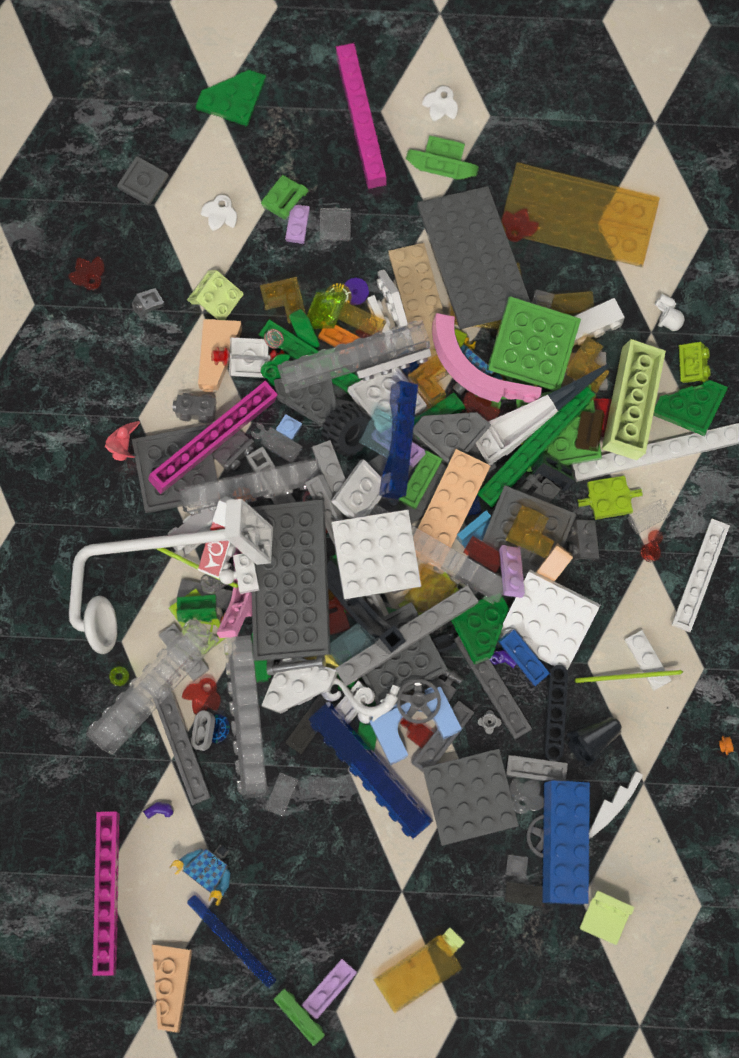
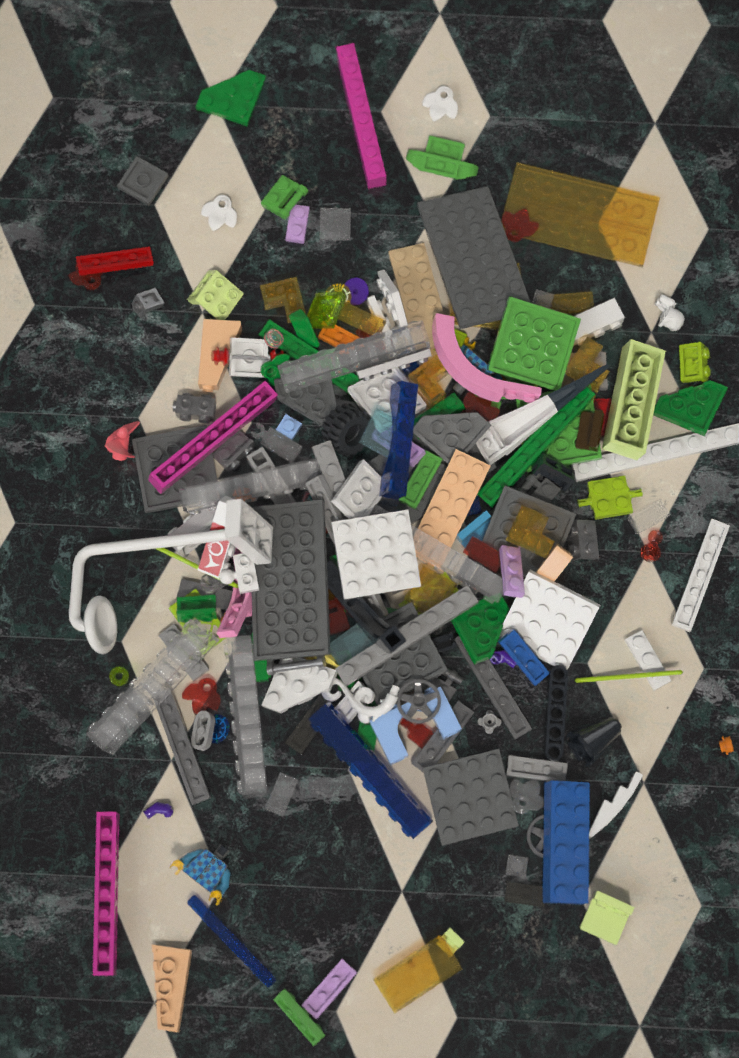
(114, 261): none -> red plate

